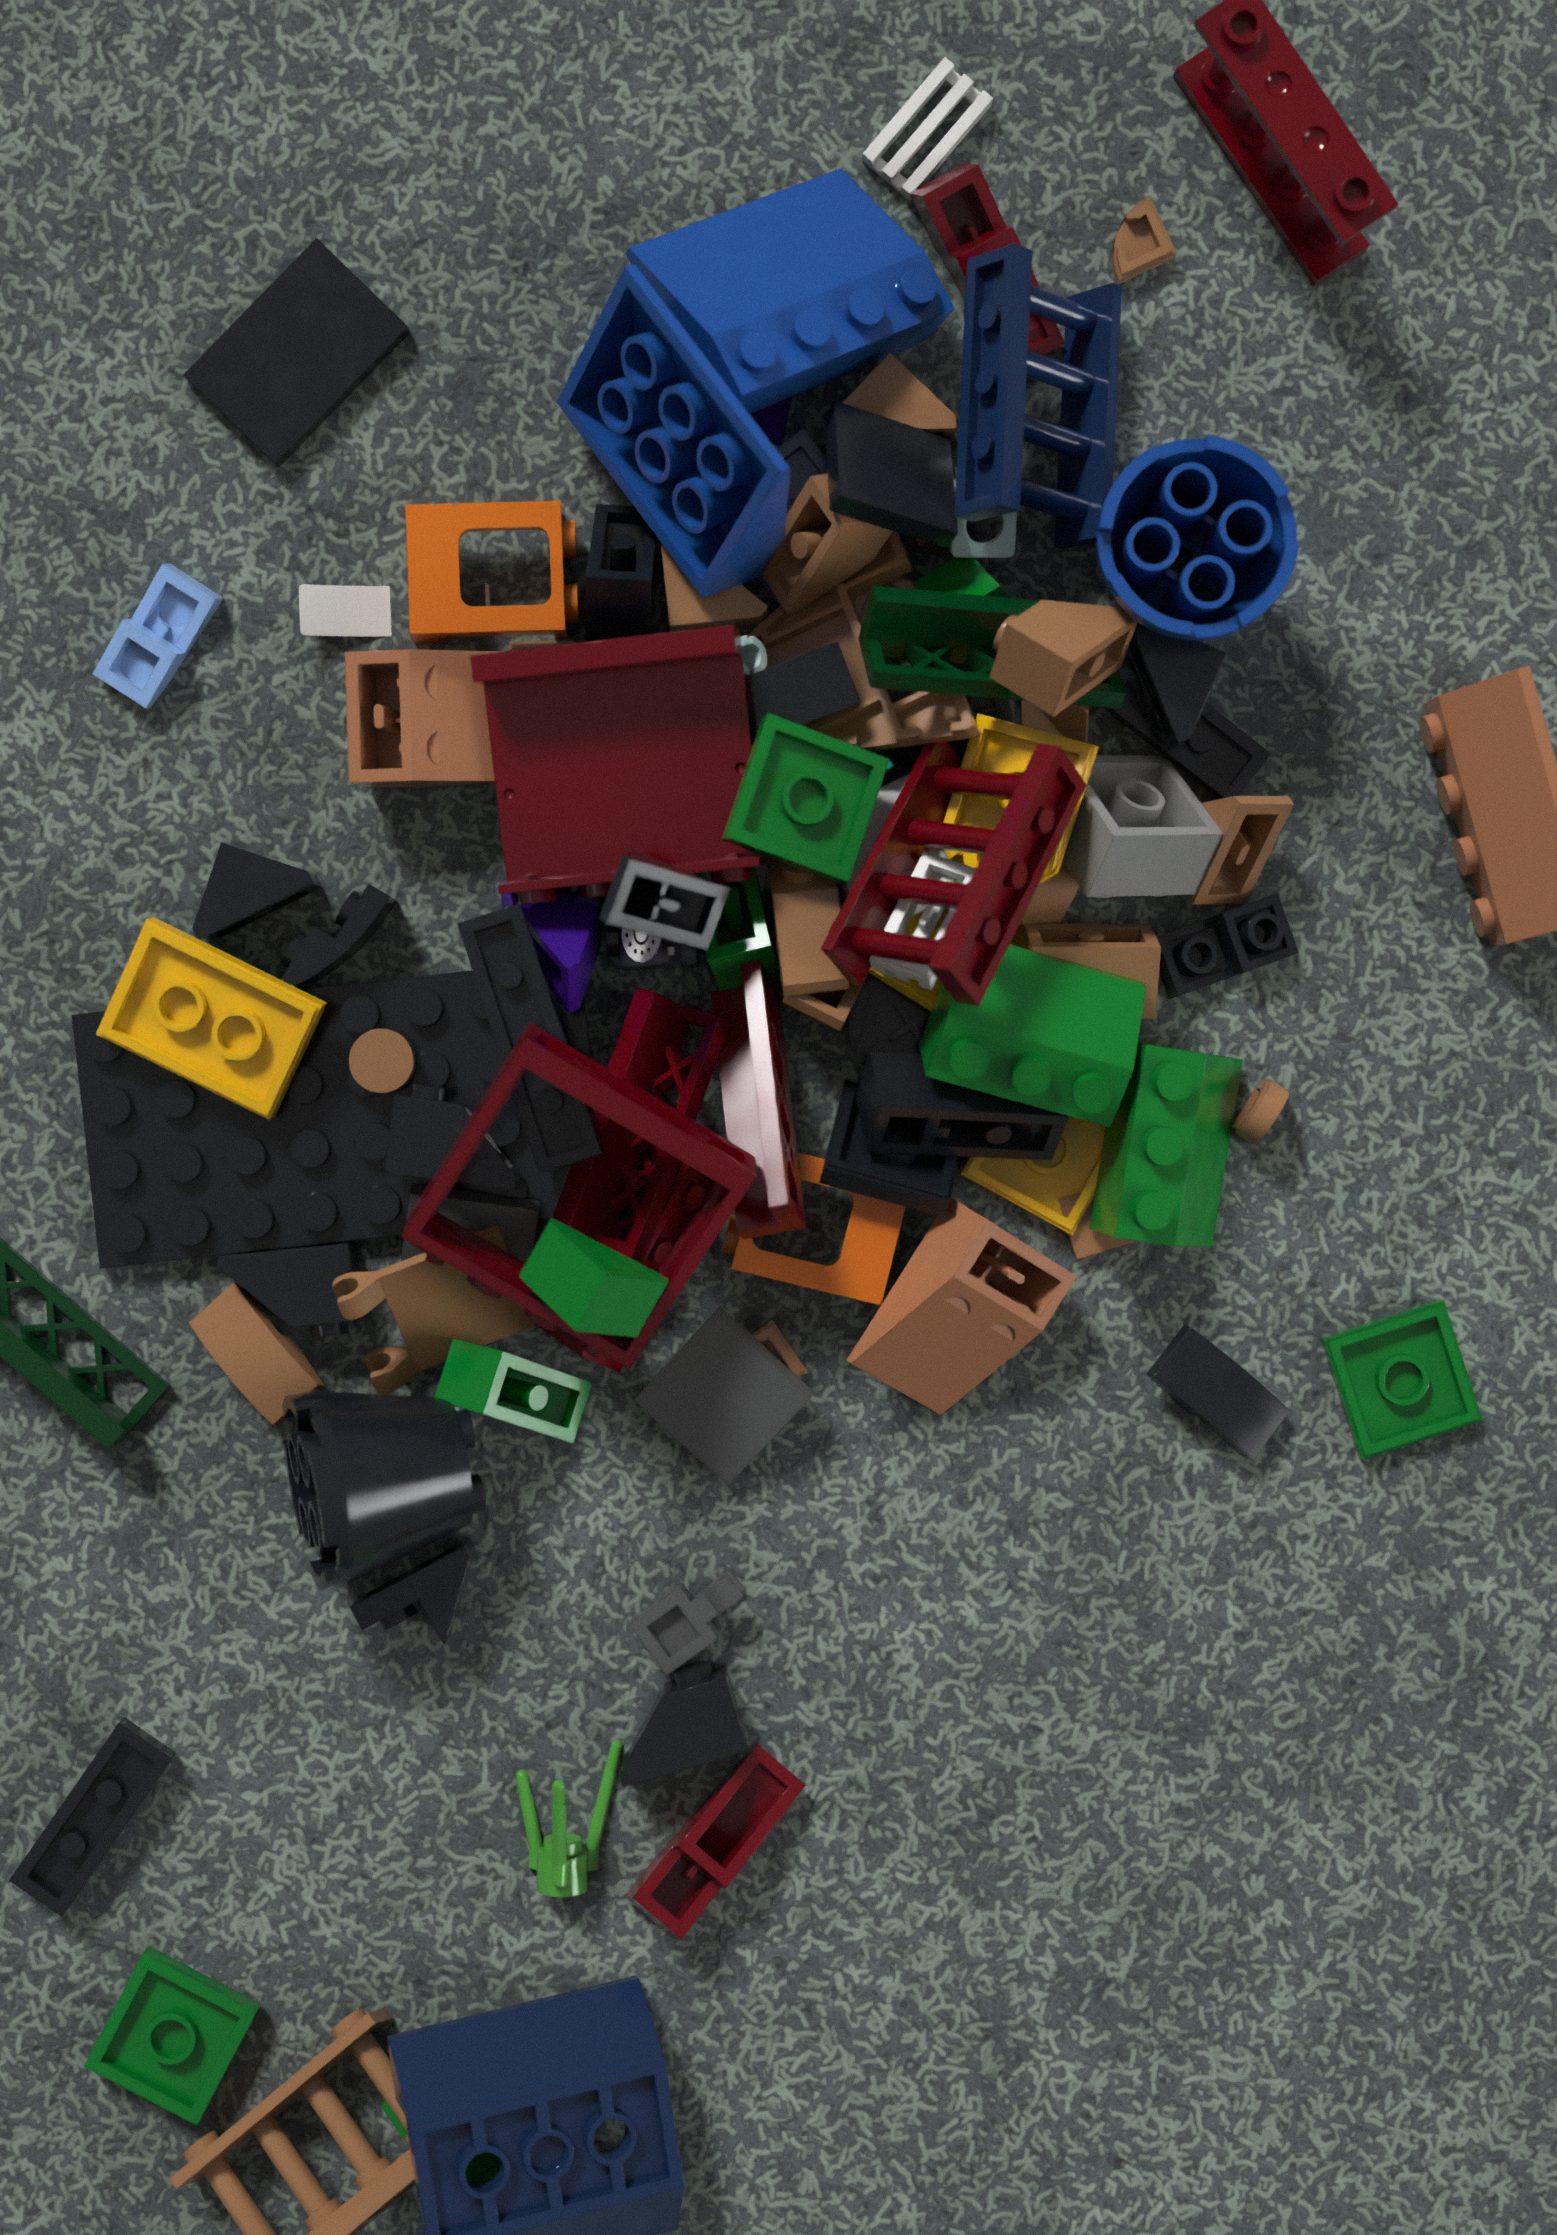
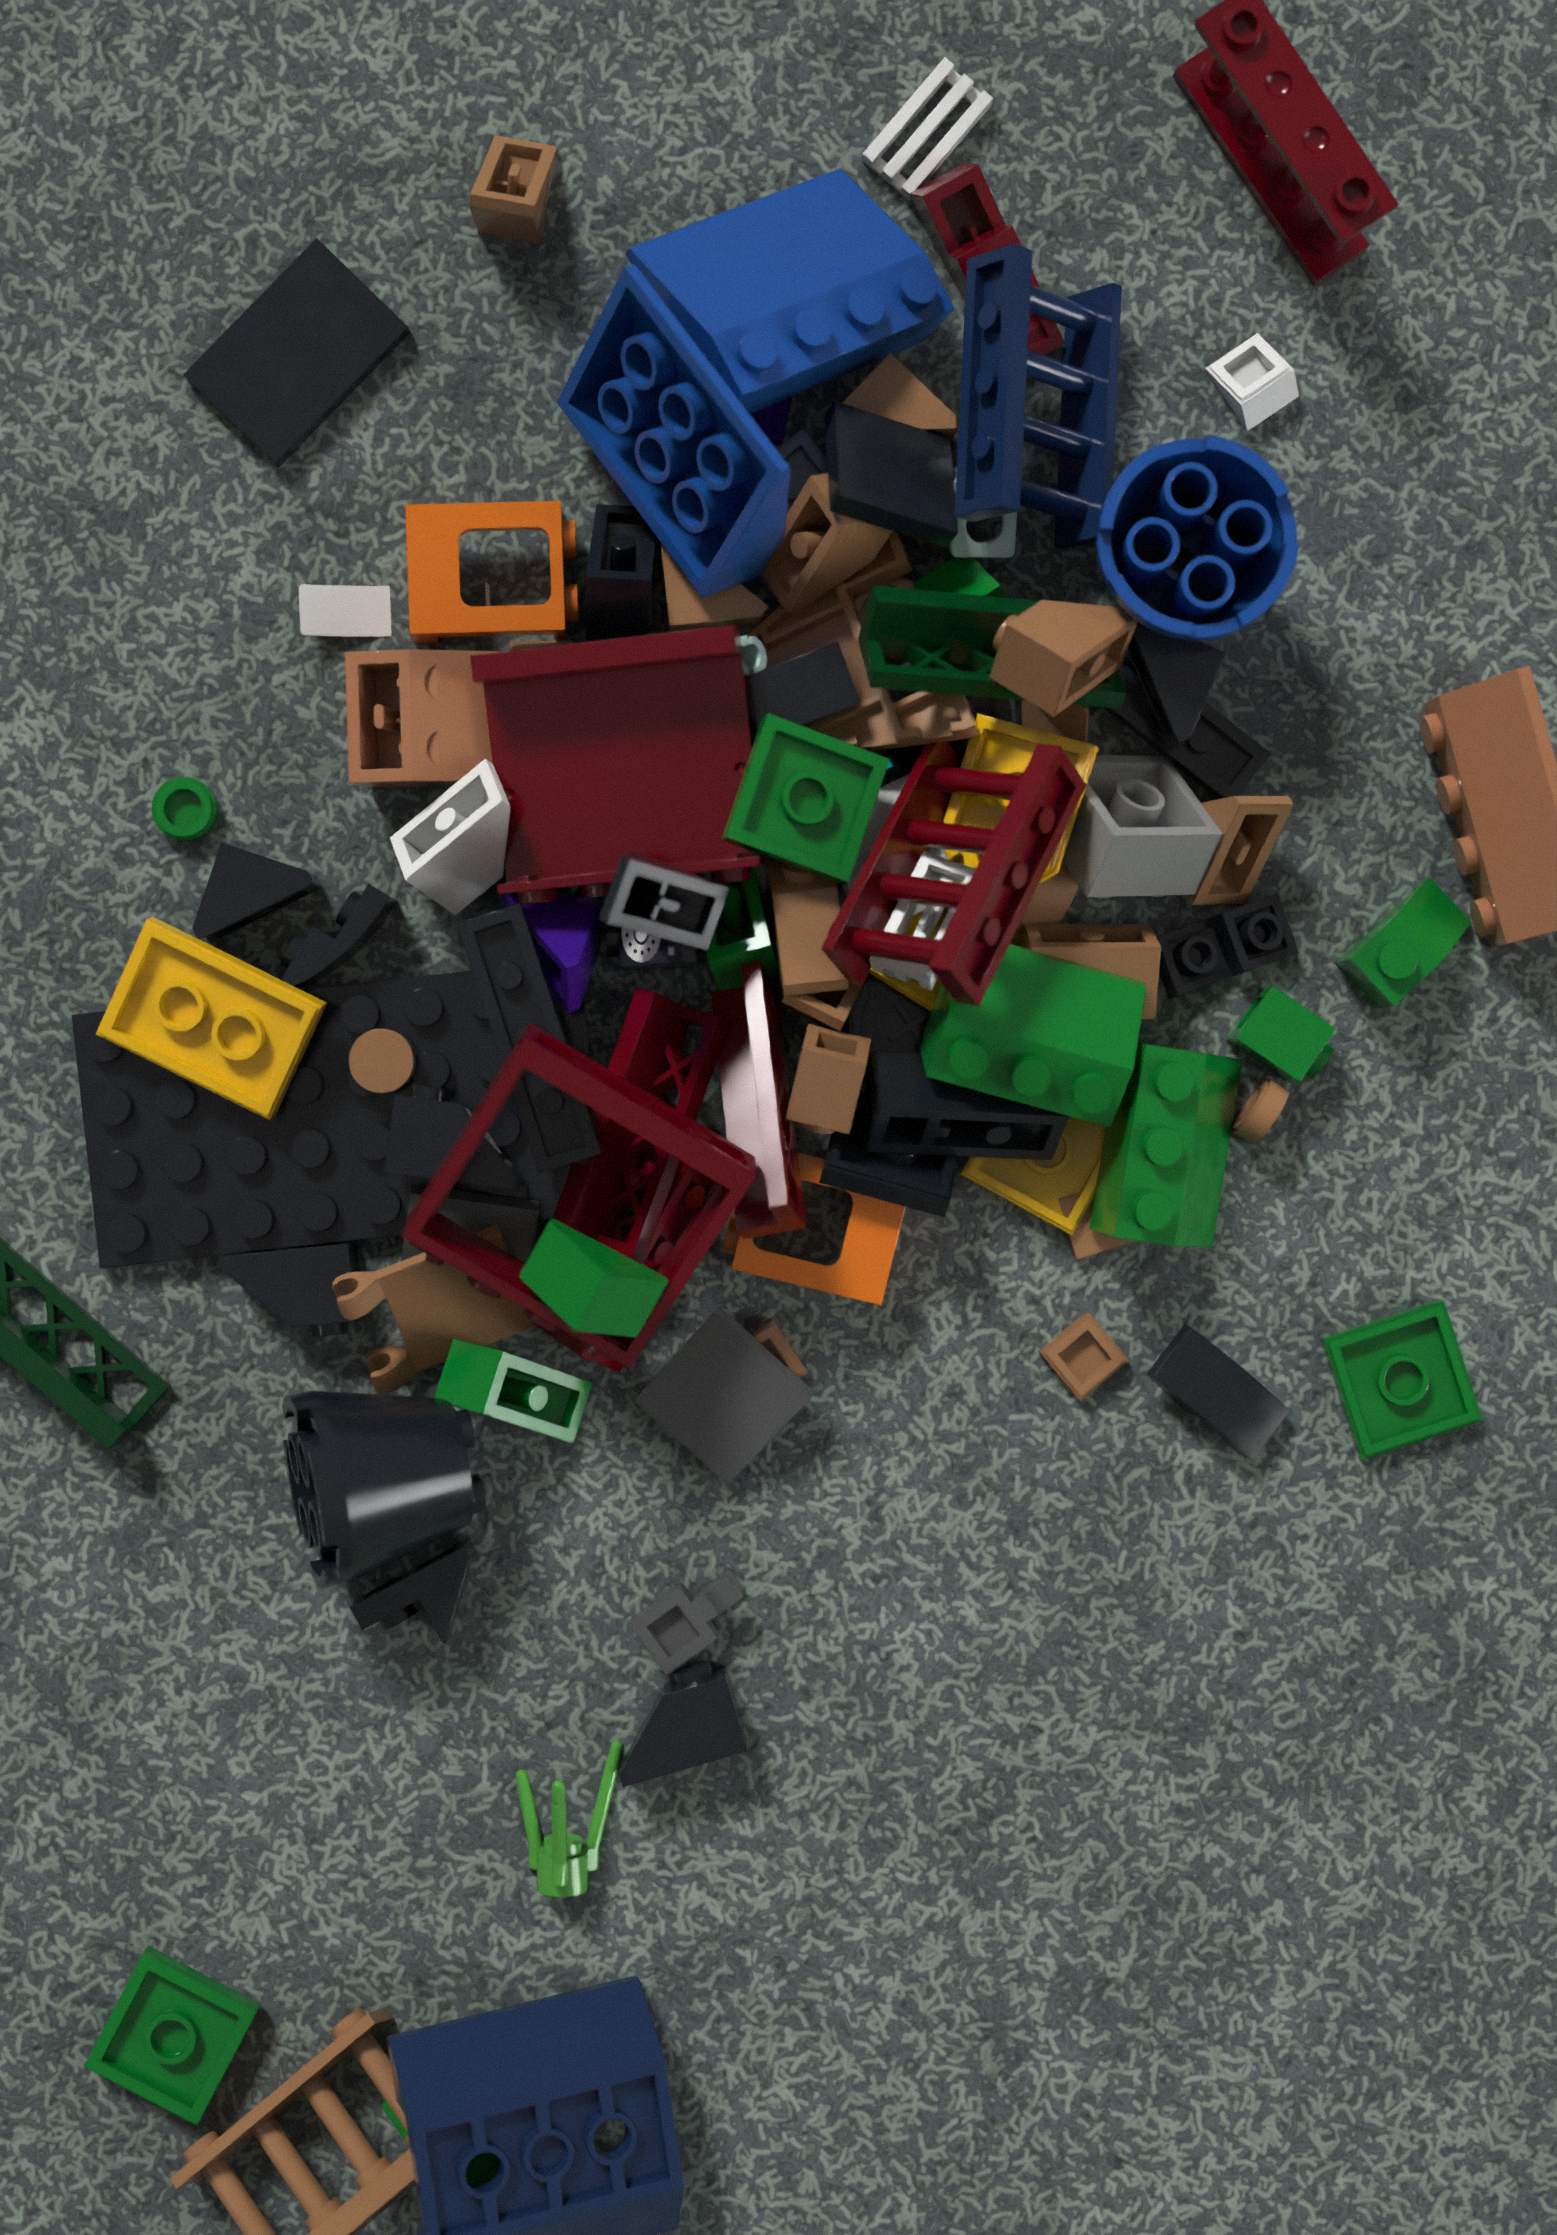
(92, 1816): black plate -> none
(158, 635): light blue slope -> none
(185, 809): none -> green tile
(253, 1352): medium nougat slope -> none
(457, 841): none -> white slope
(513, 189): none -> medium nougat slope
(715, 1842): dark red slope -> none
(828, 1080): none -> medium nougat brick
(959, 1309): nougat slope -> none
(1083, 1355): none -> medium nougat tile
(1140, 243): medium nougat tile -> none
(1254, 381): none -> white slope
(1283, 1036): none -> green brick
(1405, 945): none -> green slope

